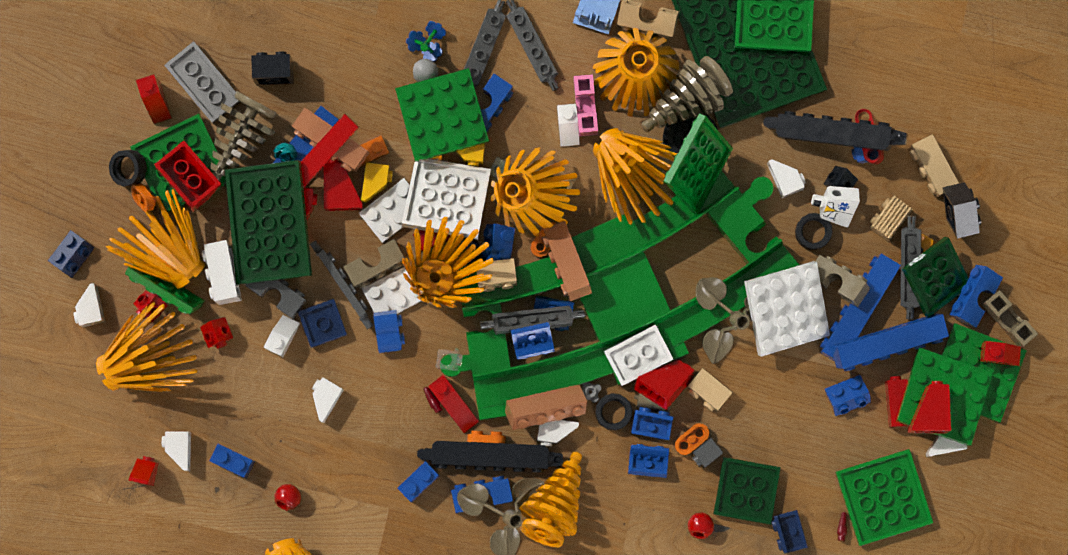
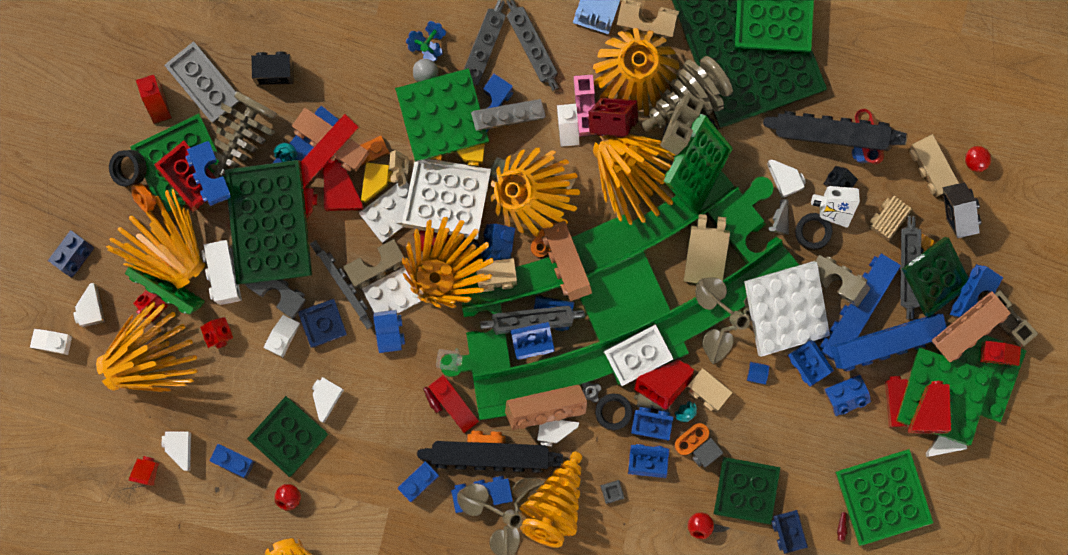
(51, 341): none -> white slope
(201, 158): none -> blue arch
(288, 436): none -> dark green plate
(399, 166): none -> tan plate
(508, 114): none -> light grey plate
(612, 492): none -> dark grey tile
(613, 117): none -> dark red piece
(678, 130): none -> dark tan arch
(686, 412): none -> teal plate
(706, 251): none -> tan tile
(758, 373): none -> blue slope
(781, 219): none -> light grey tile
(810, 363): none -> blue bracket
(971, 327): none -> nougat brick
(978, 159): none -> red piece

